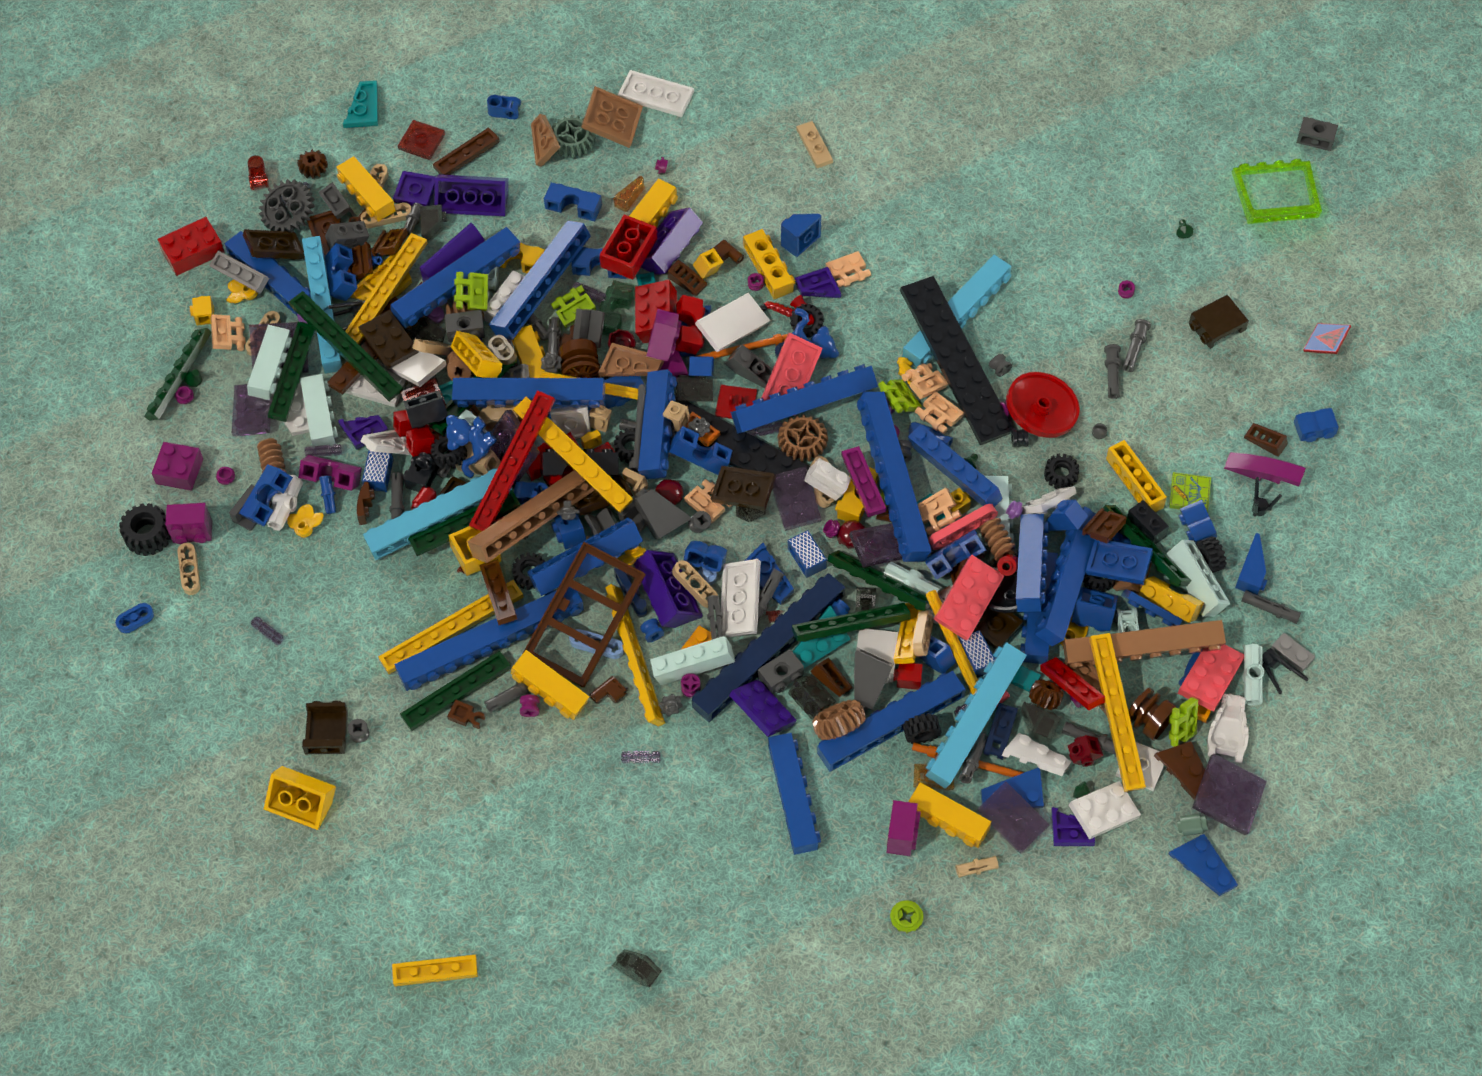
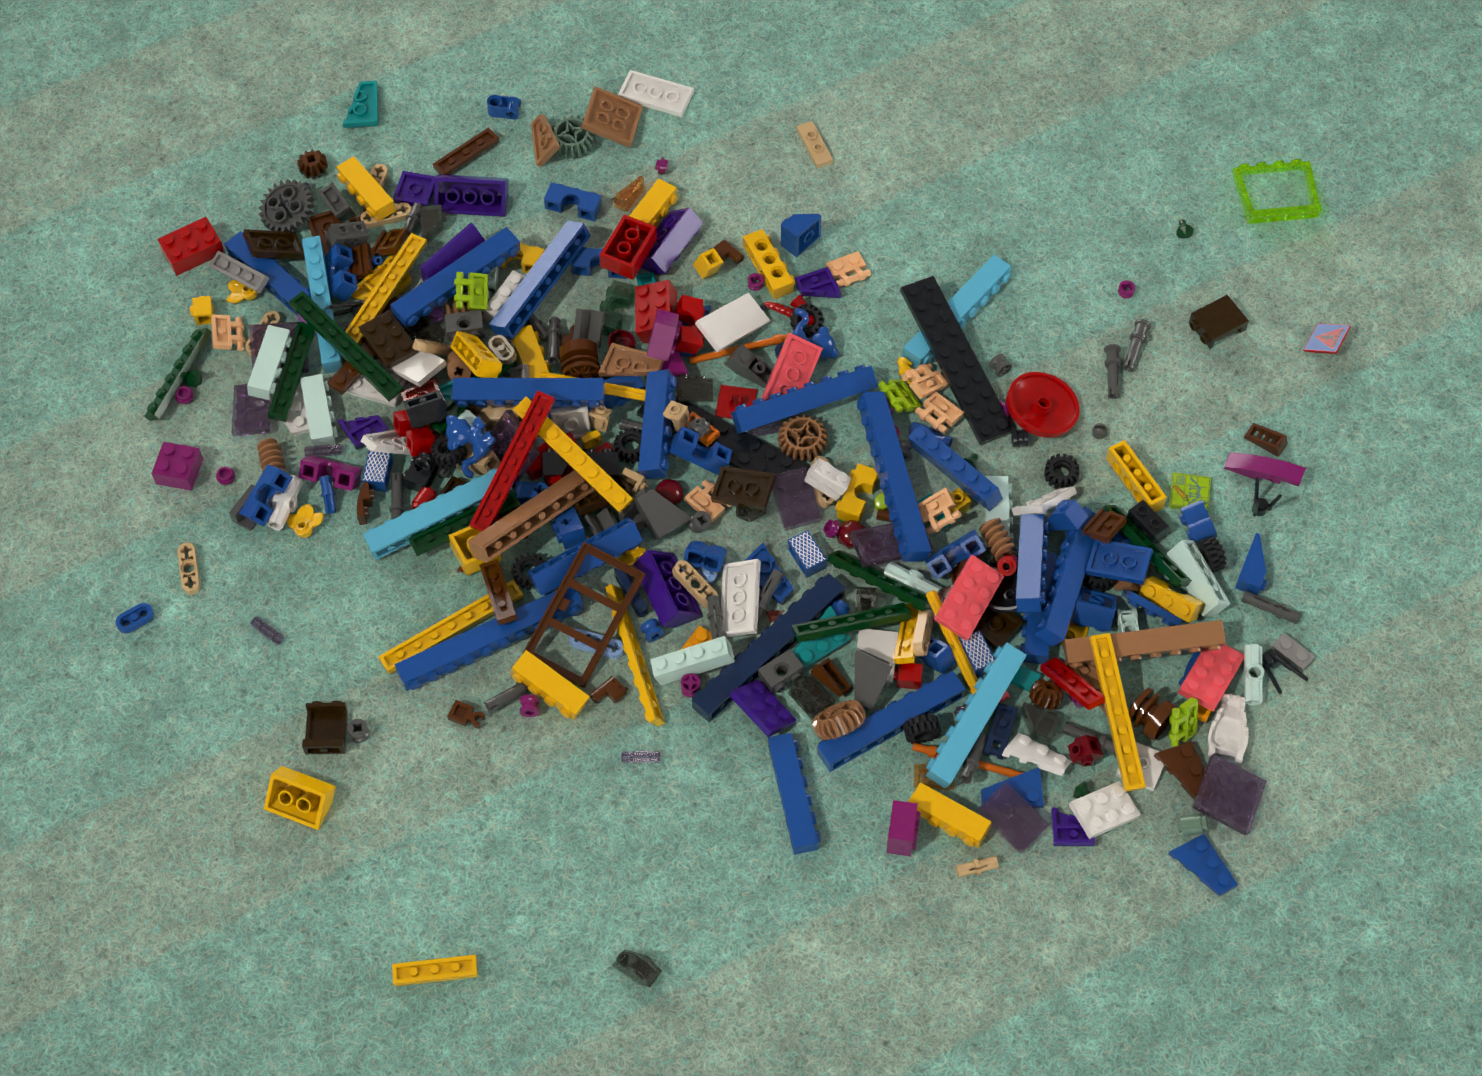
(151, 540): black tyre -> none
(189, 523): magenta brick -> none
(257, 172): clear red piece -> none
(421, 139): clear red plate -> none
(455, 690): dark green plate -> none
(551, 362): dark grey plant -> none
(568, 312): lime plate -> none
(568, 511): dark grey plant -> none
(592, 293): axle -> none
(634, 463): dark grey piece -> none
(670, 705): dark grey plant -> none
(678, 270): reddish brown slope -> none
(701, 366): blue panel -> none
(863, 481): magenta plate -> none
(907, 907): lime gear -> none
(962, 526): coral beam -> none
(1014, 509): medium lavender plate -> none
(1316, 425): blue brick -> none
(1317, 133): dark grey brick -> none

